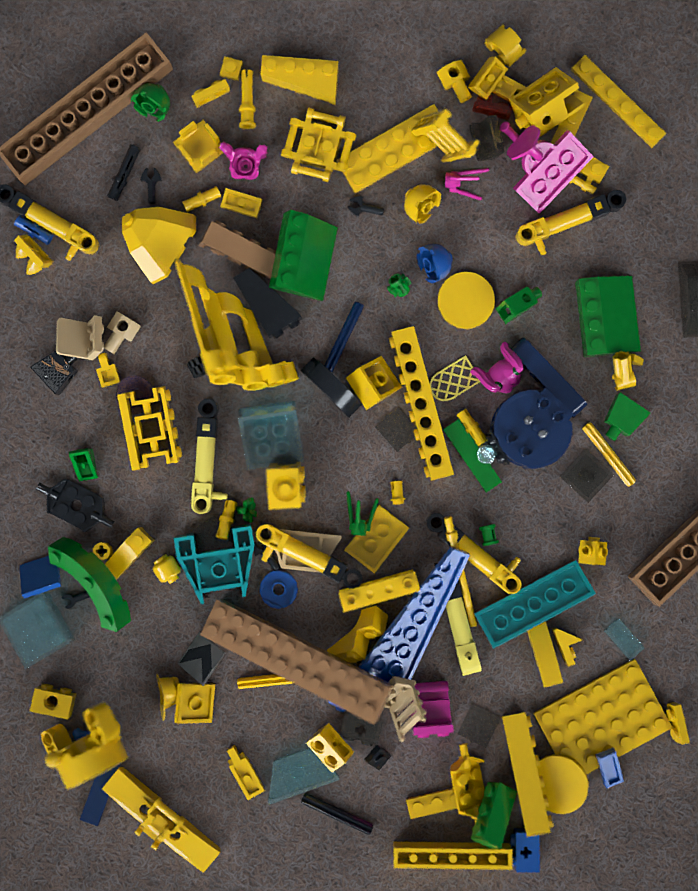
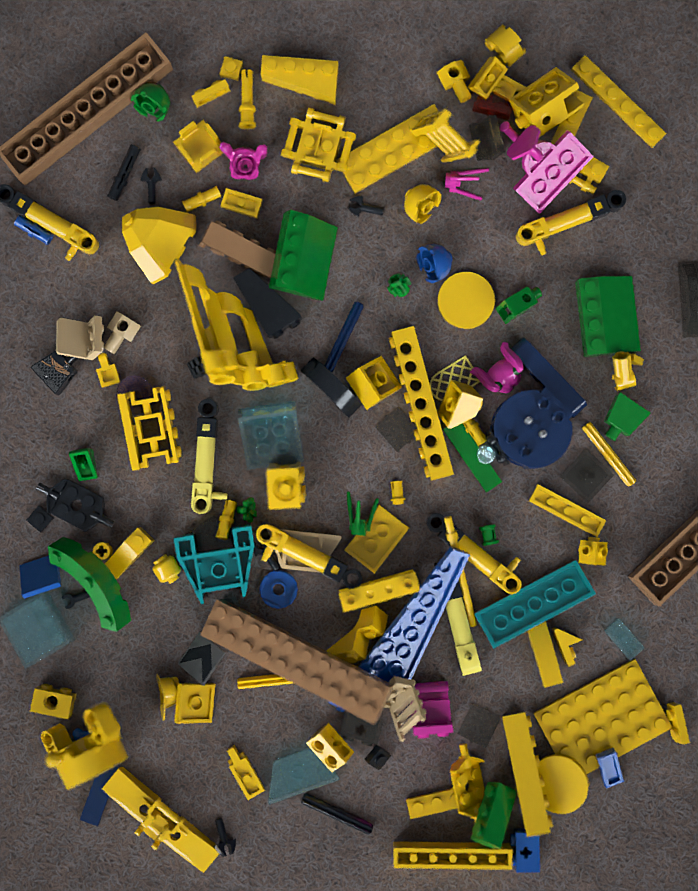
(28, 247): yellow tile -> none
(39, 519): none -> black plate
(224, 840): none -> black bar
(459, 404): none -> yellow slope
(567, 510): none -> yellow plate

